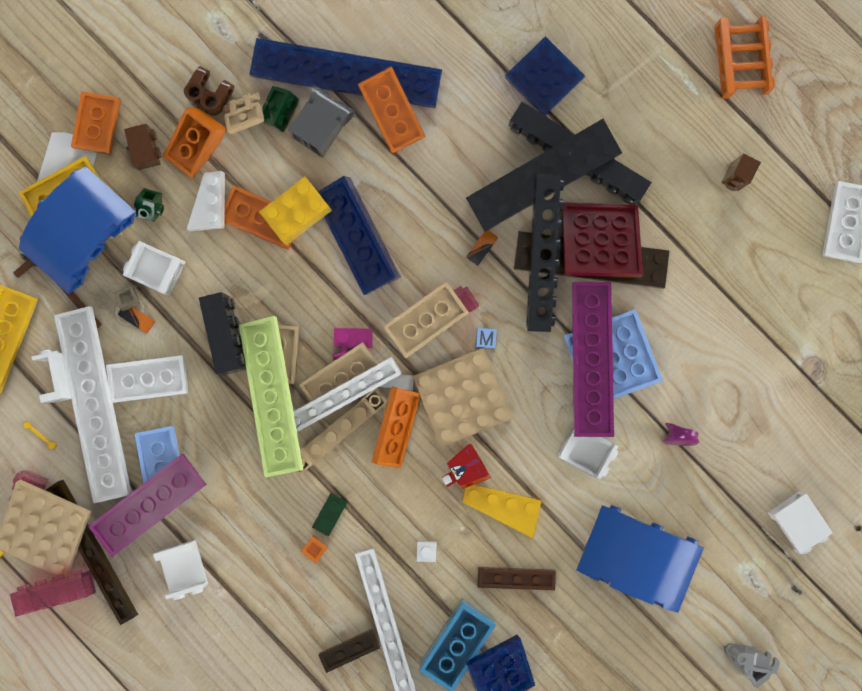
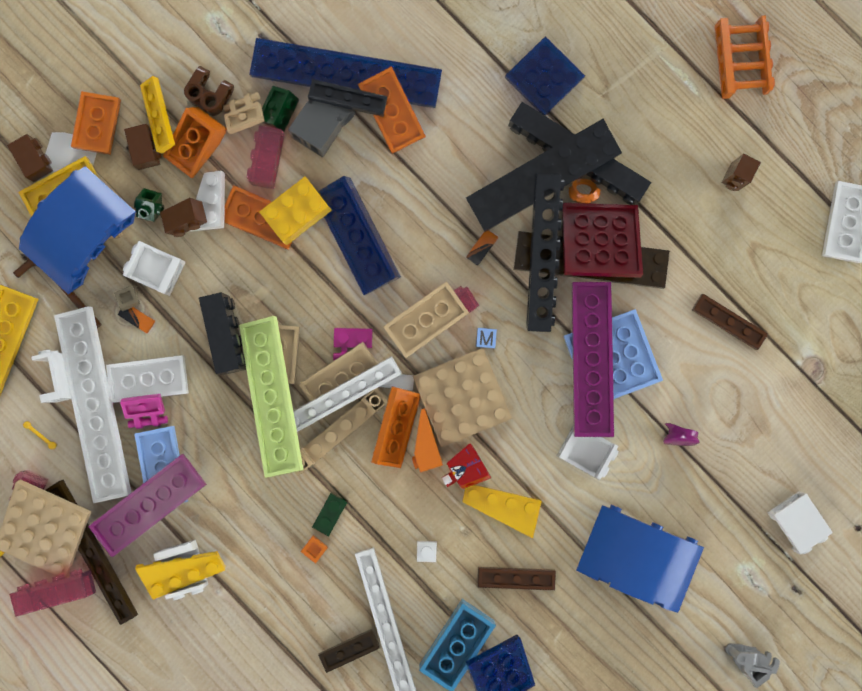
(30, 157): none -> reddish brown brick
(144, 406): none -> dark pink plate
(157, 114): none -> yellow plate
(170, 576): none -> yellow wing
(183, 217): none -> reddish brown brick
(265, 157): none -> clear pink brick
(347, 97): none -> black tile
(426, 449): none -> orange slope
(576, 196): none -> orange piece
(729, 322): none -> reddish brown tile

